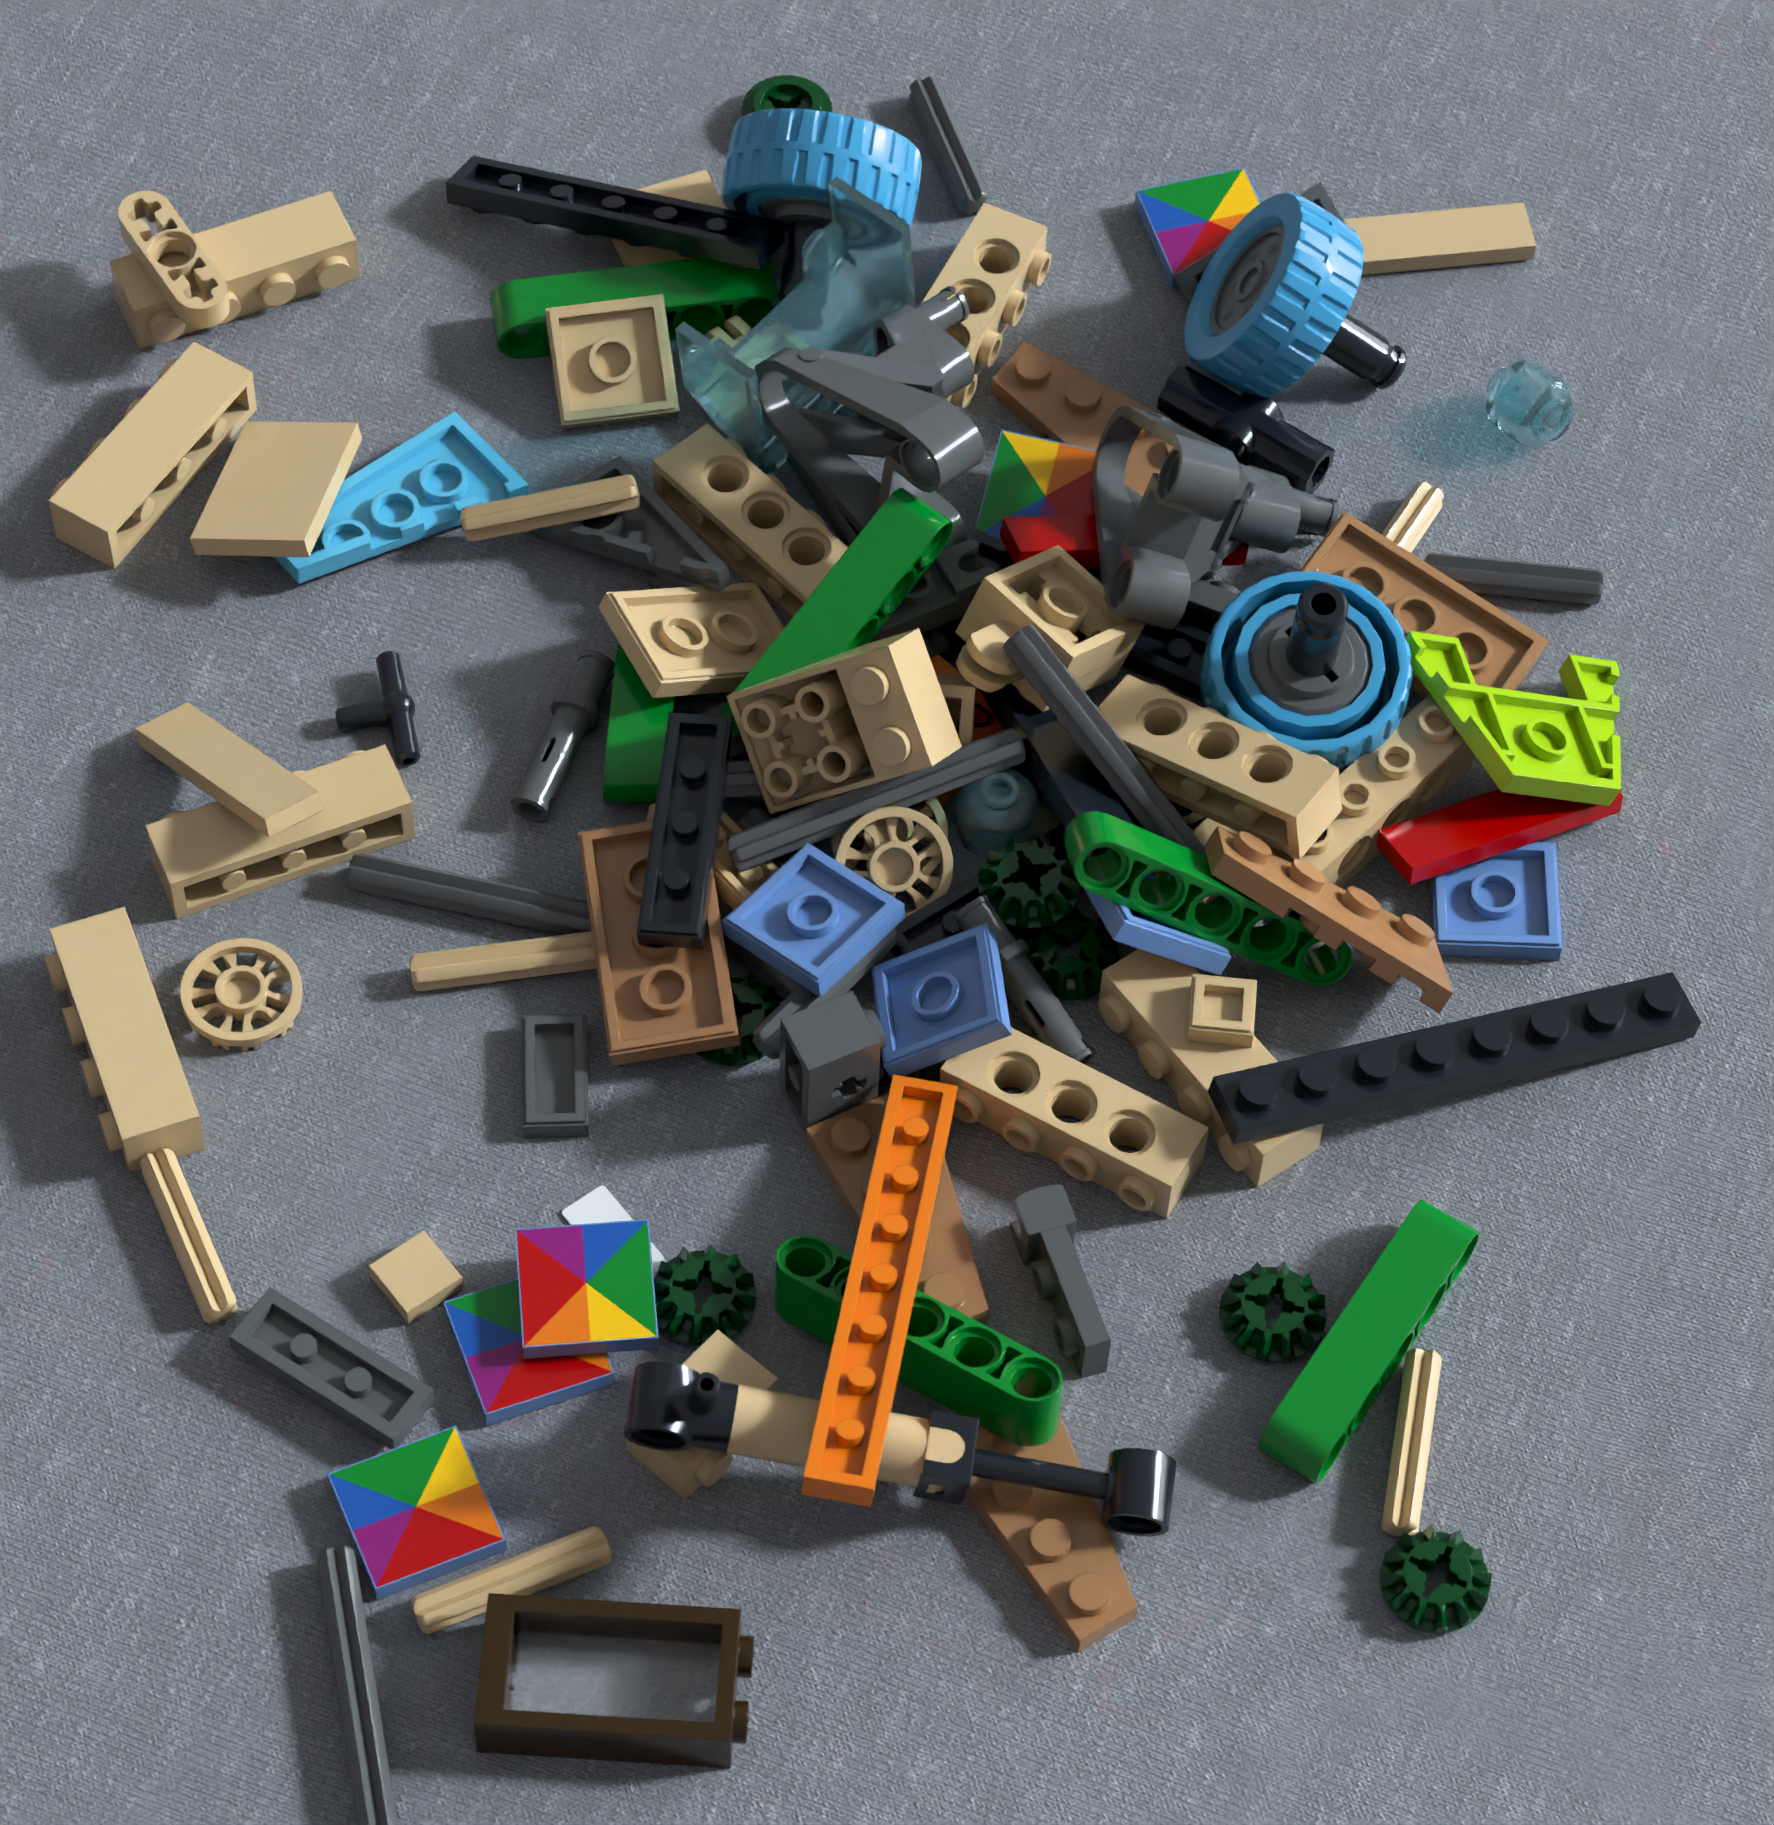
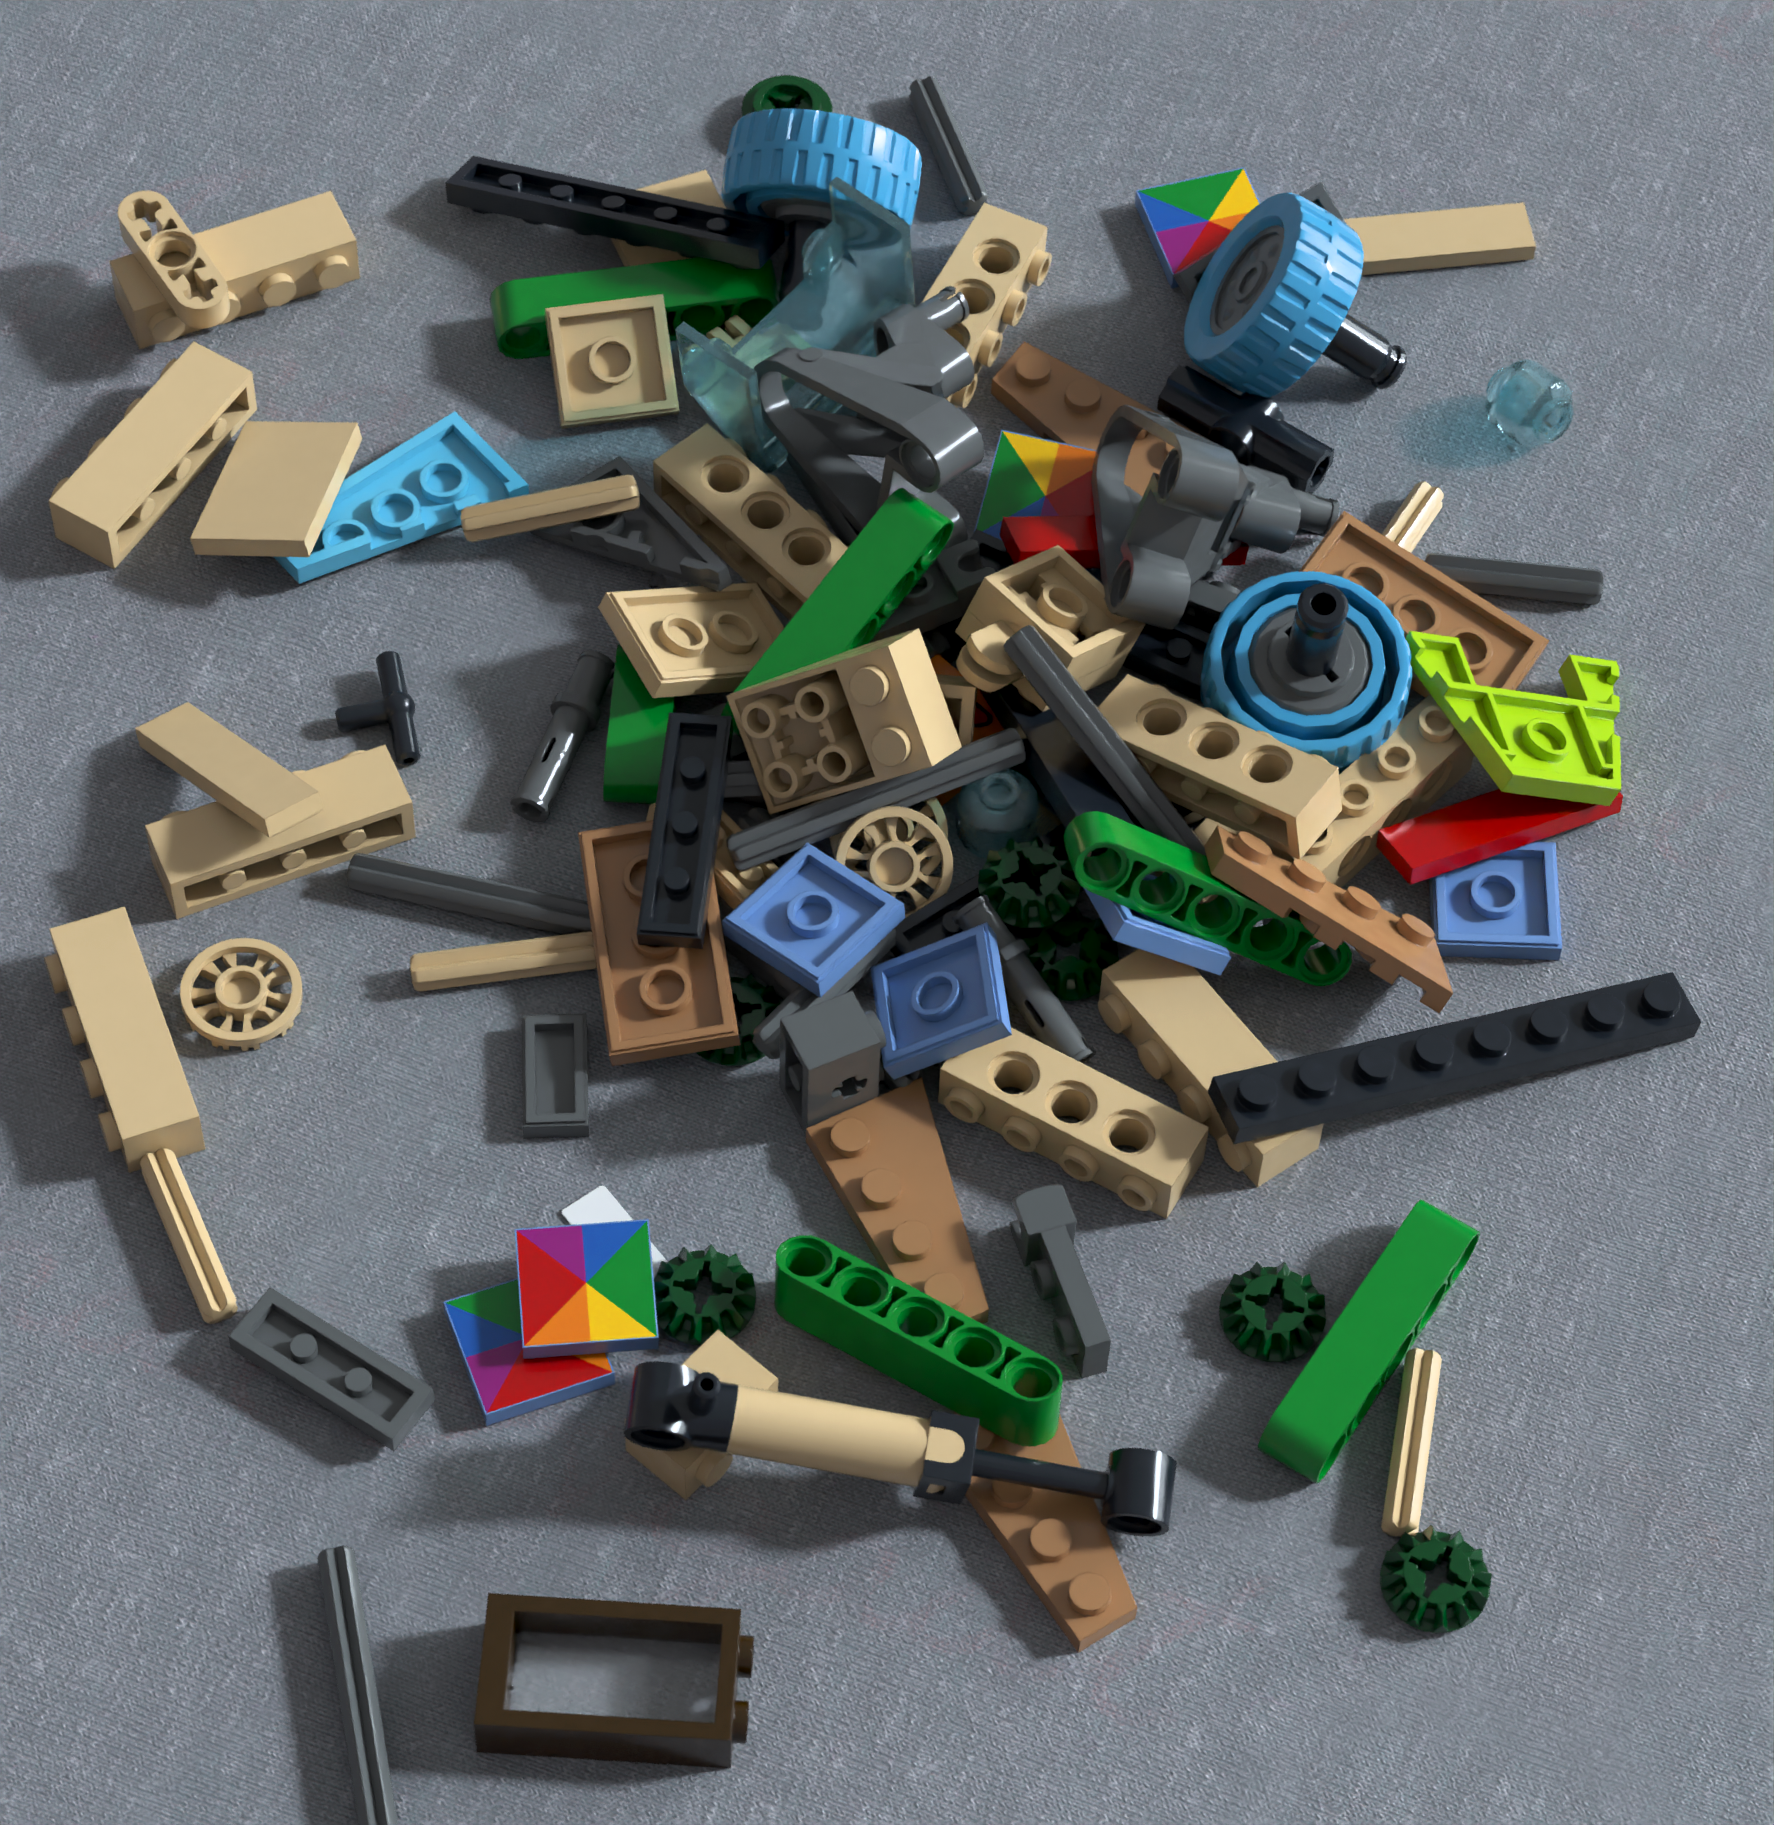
(416, 1276): tan tile -> none
(416, 1512): tile -> none
(515, 1576): tan axle -> none
(880, 1293): orange plate -> none
(1221, 1010): tan tile -> none

